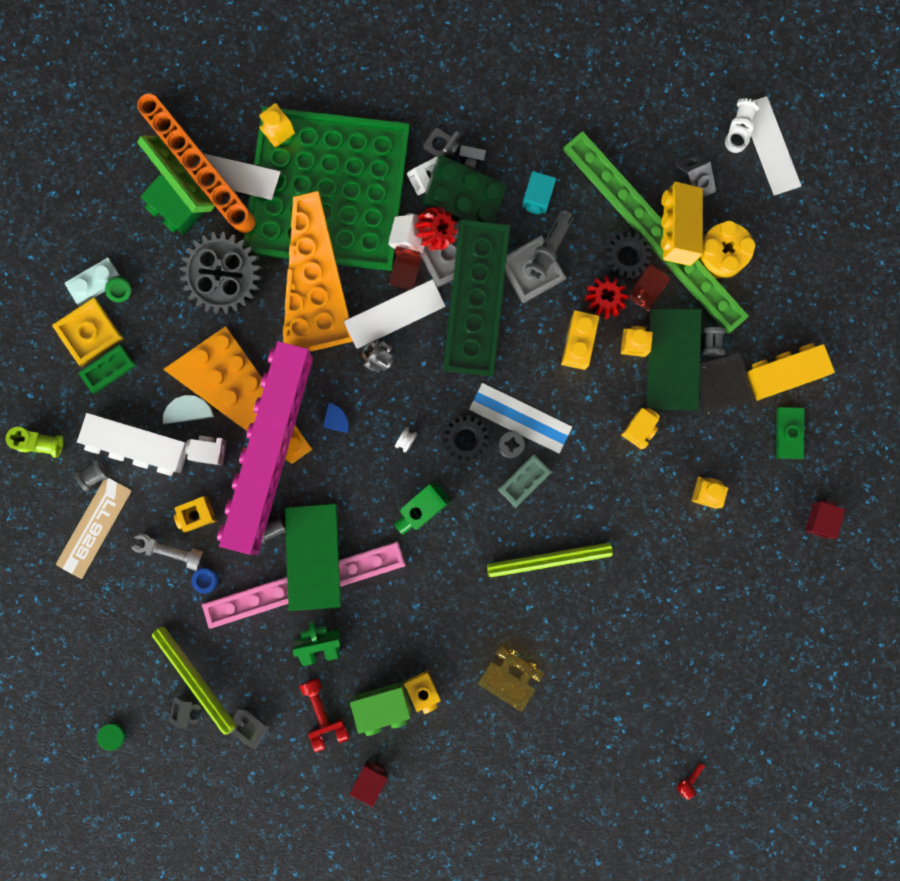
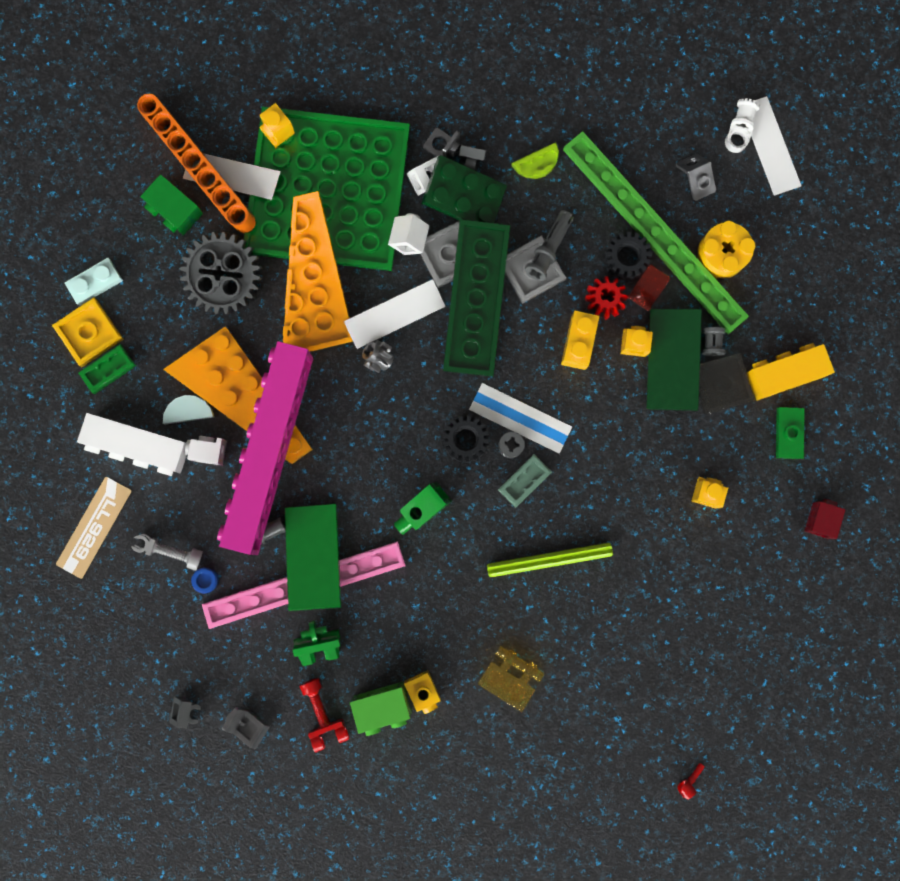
(34, 442): lime connector -> none
(91, 475): dark grey bush -> none
(111, 736): green tile -> none
(118, 289): green tile -> none
(176, 174): bright green tile -> none
(183, 514): yellow brick -> none
(194, 680): lime axle -> none
(336, 419): blue tile -> none
(369, 783): dark red brick -> none
(405, 268): clear red bracket -> none
(406, 440): white bush -> none
(436, 228): red gear -> none
(538, 163): none -> lime tile
(538, 193): teal brick -> none
(641, 427): yellow brick -> none
(682, 223): yellow brick -> none

